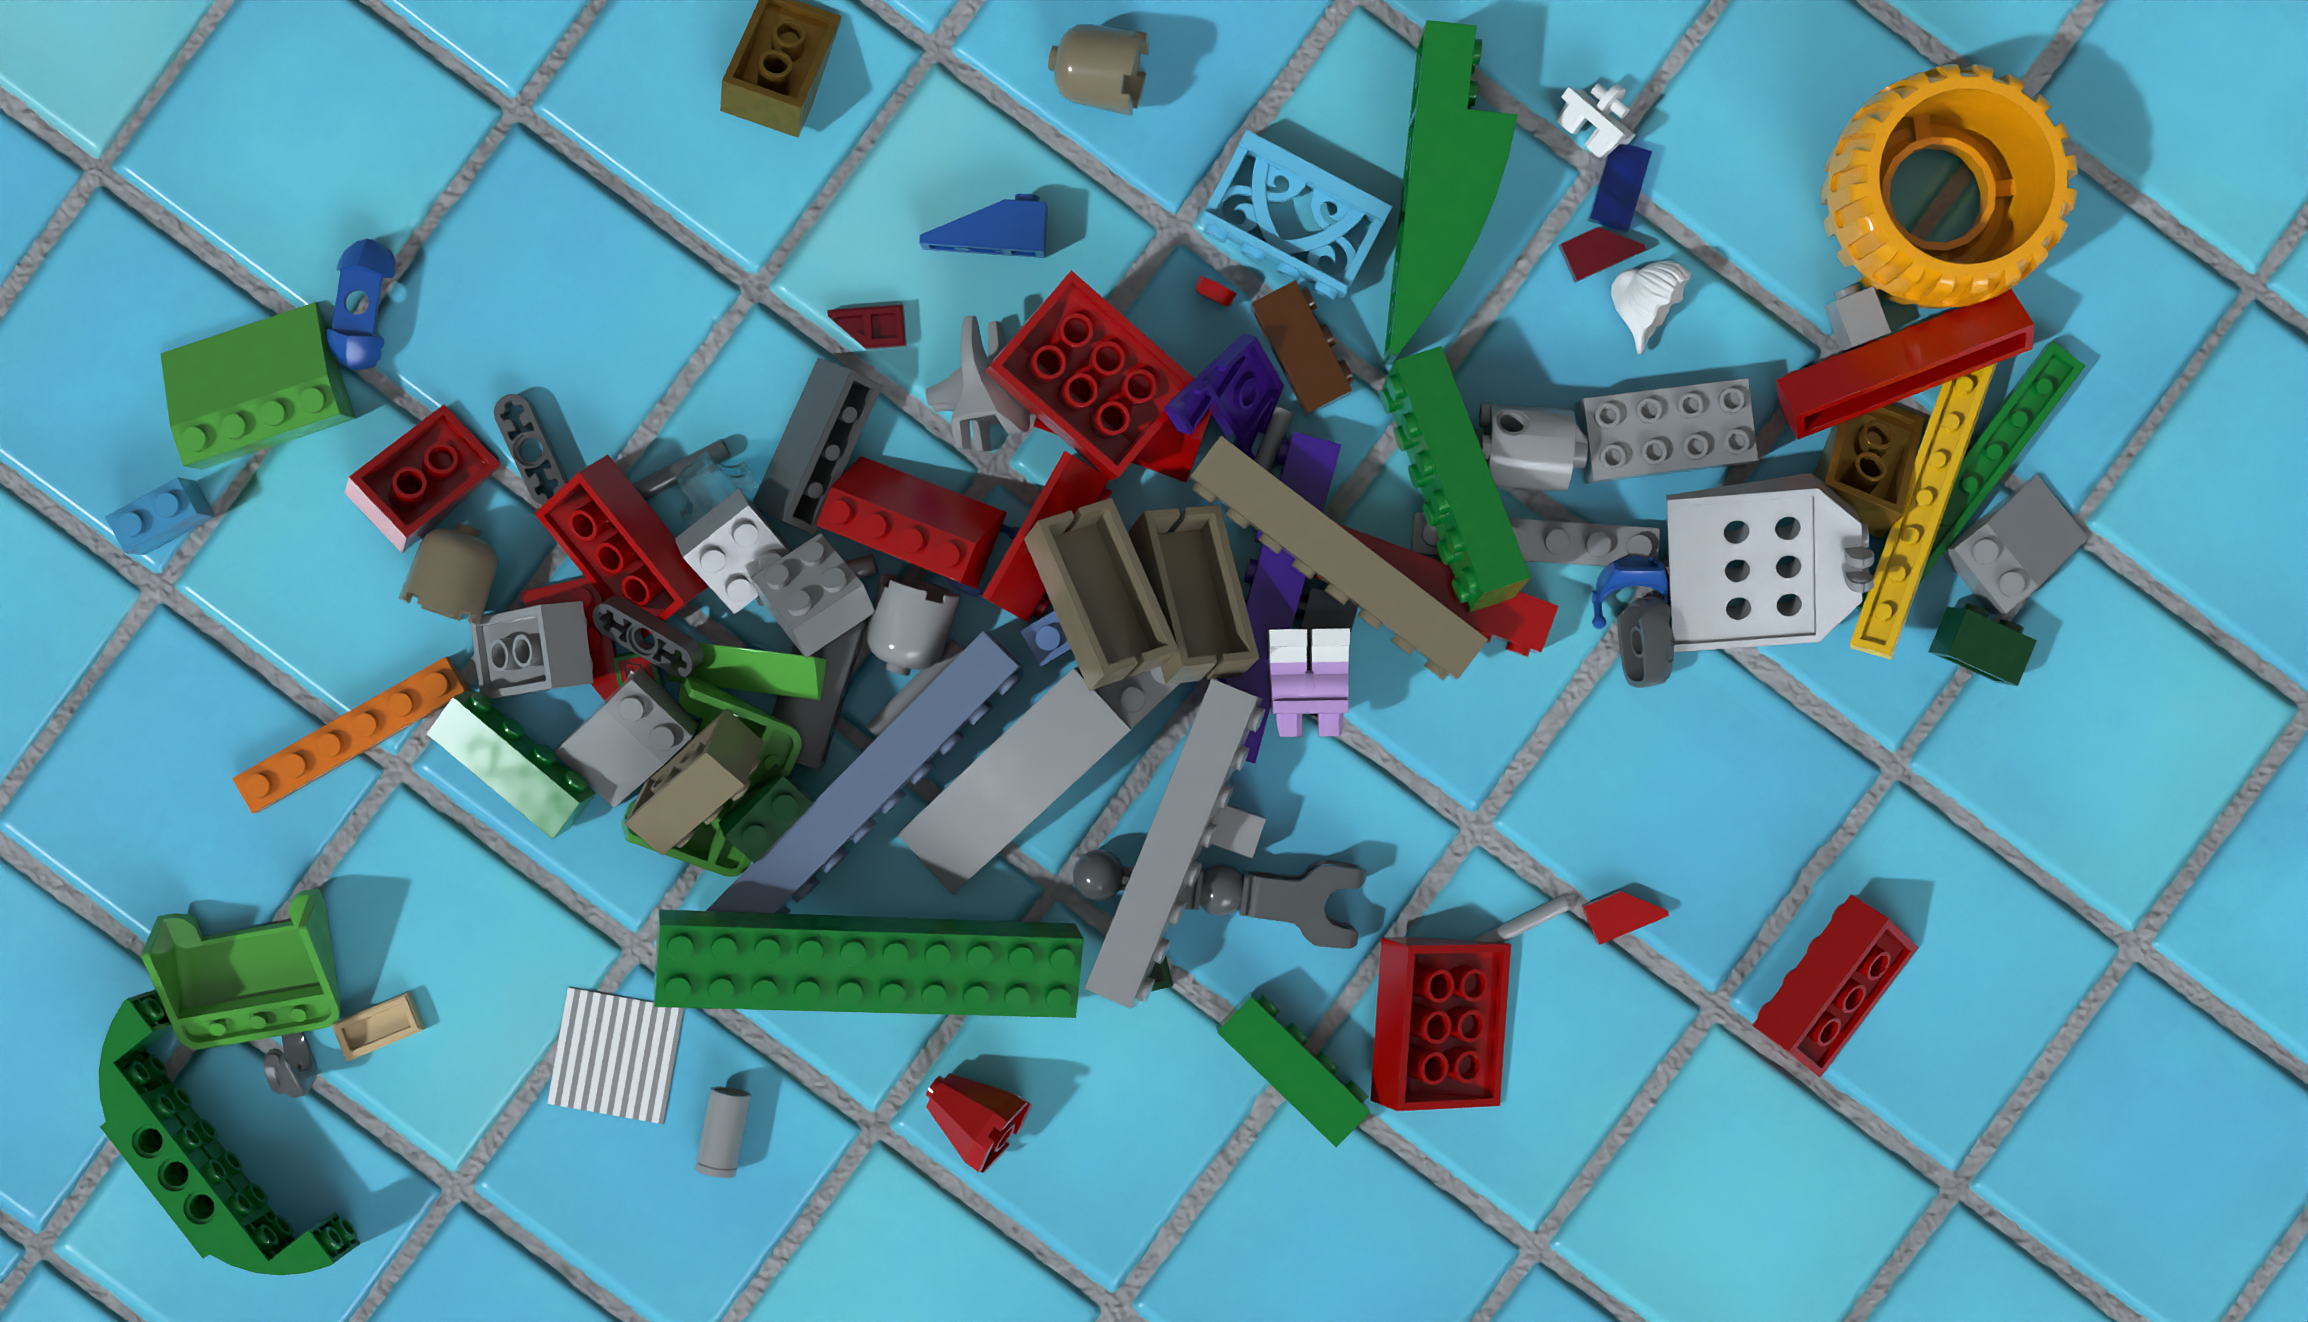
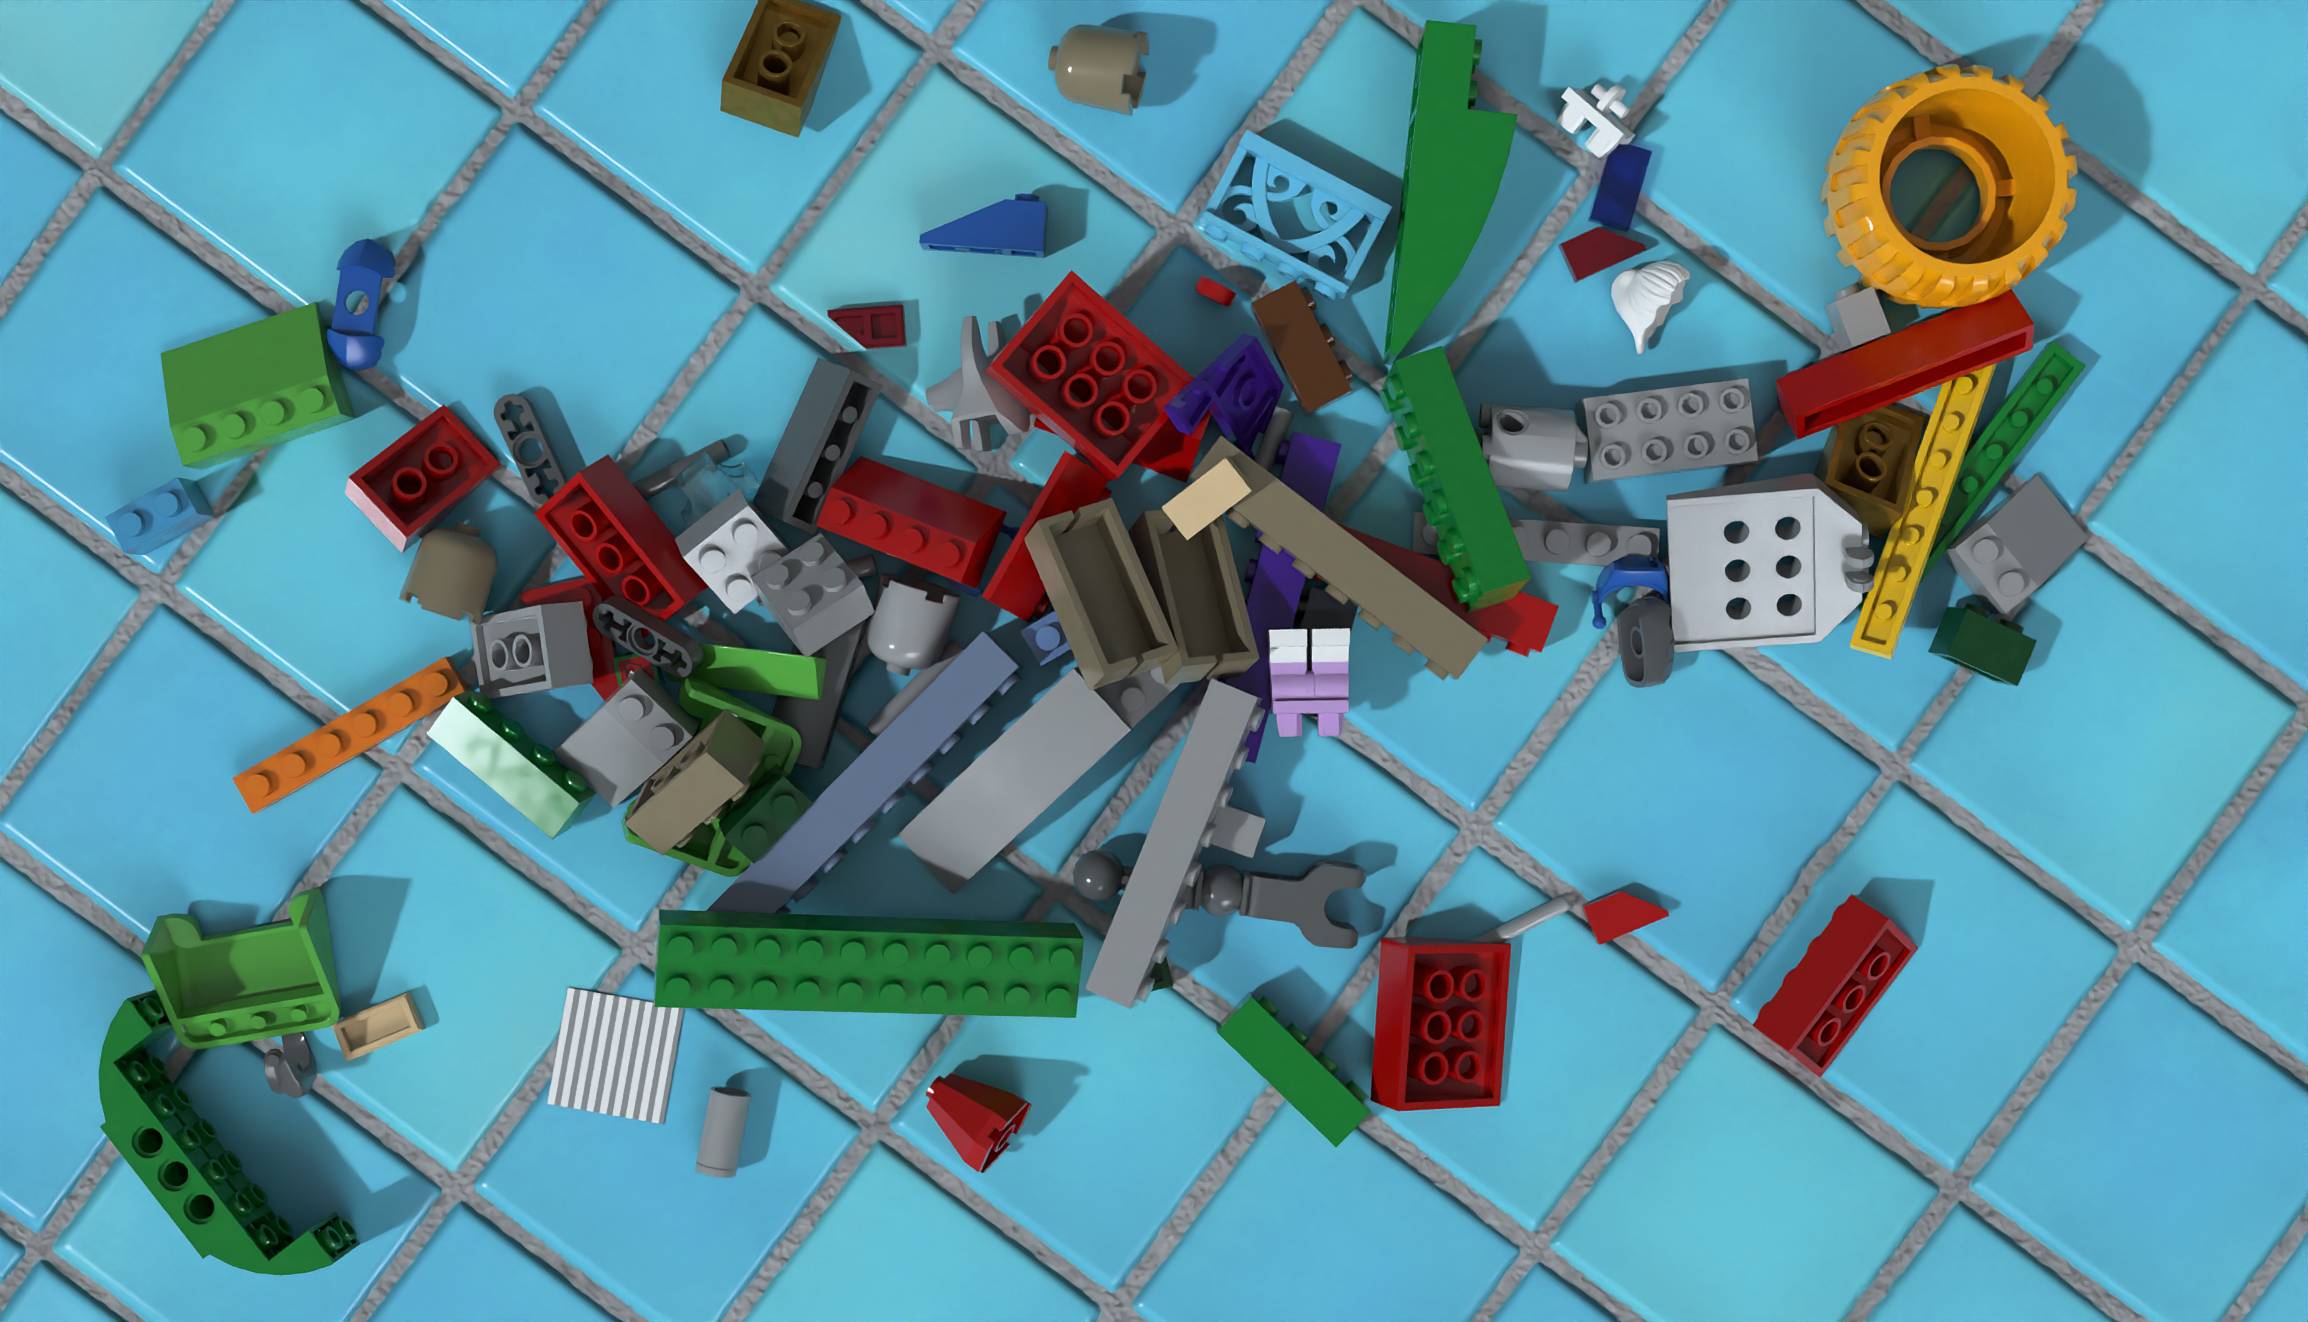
(1207, 497): none -> tan tile

